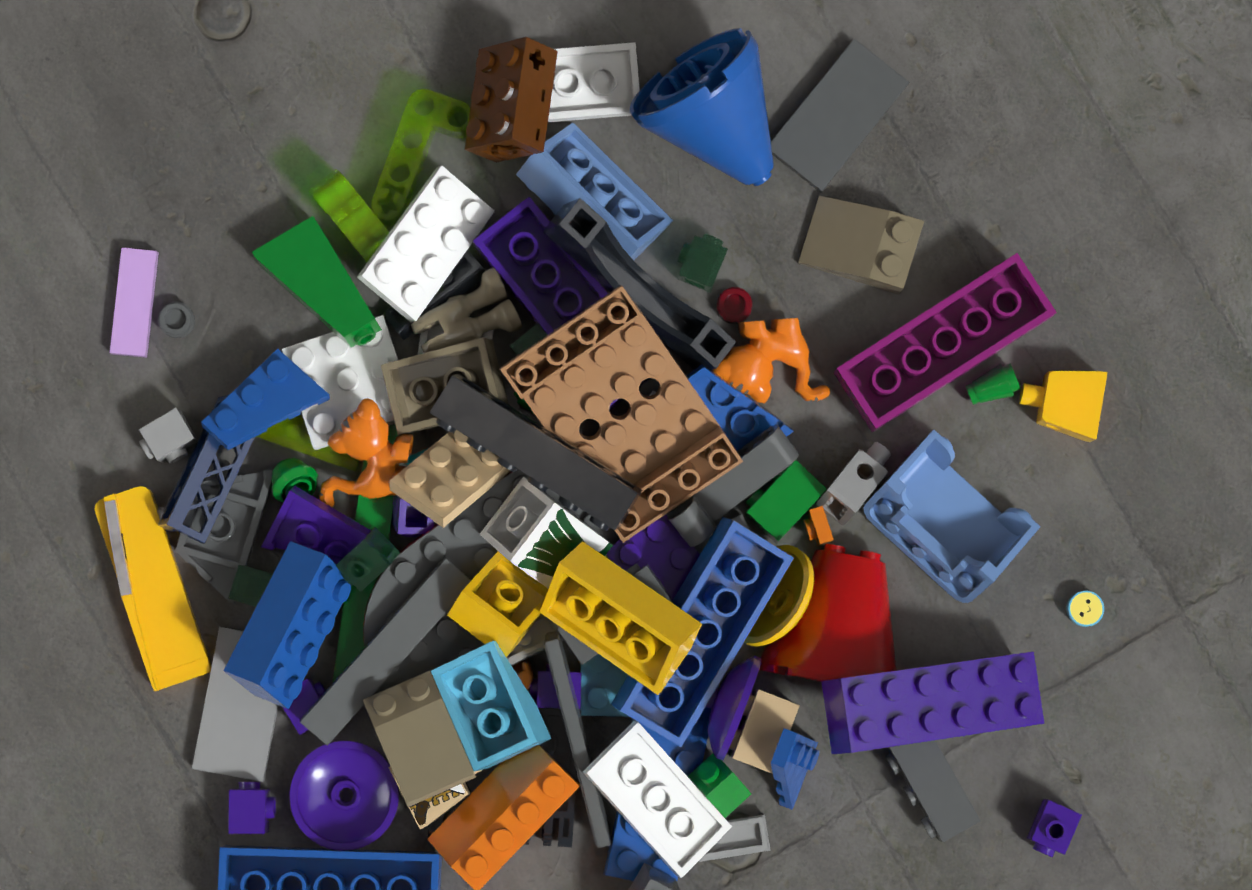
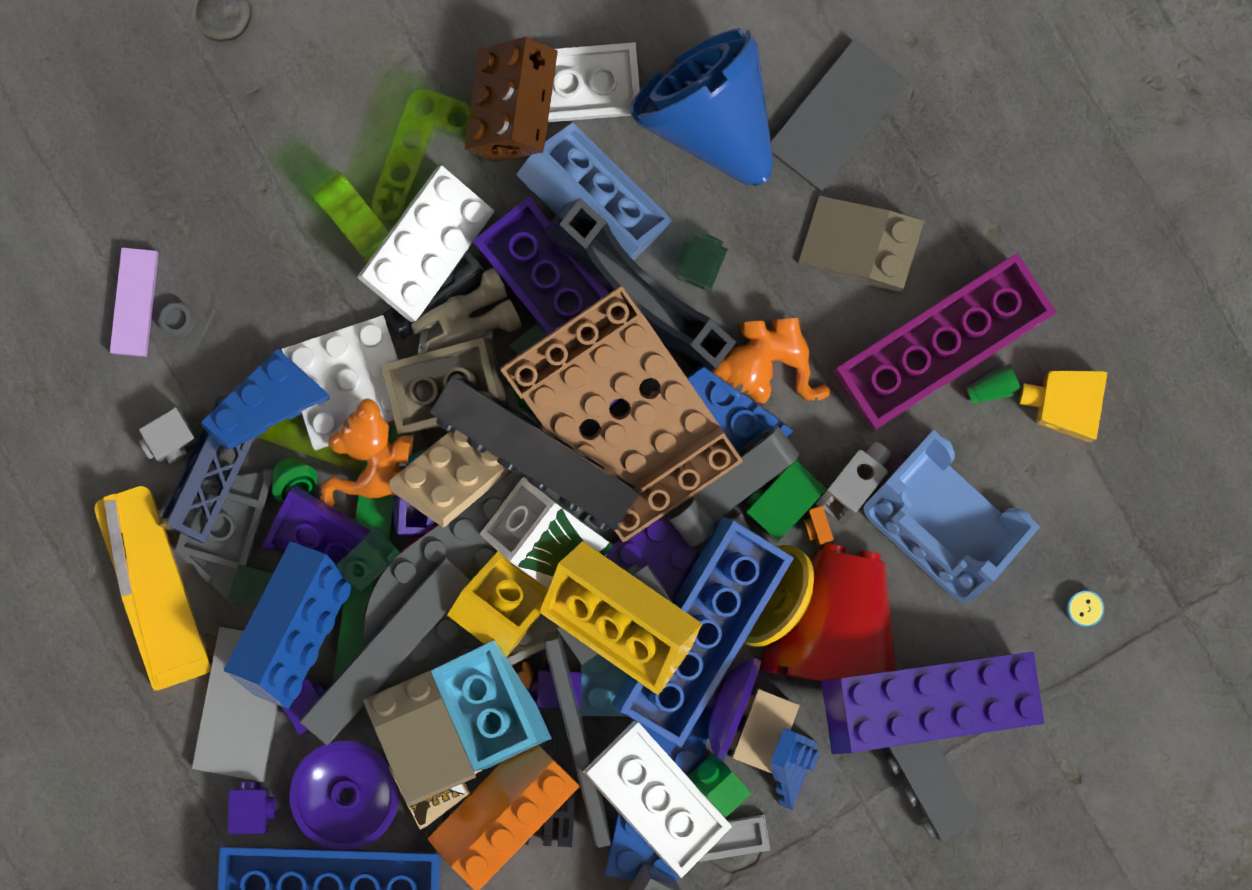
(316, 277): green slope -> none
(734, 305): dark red tile -> none
(1053, 828): dark purple brick -> none

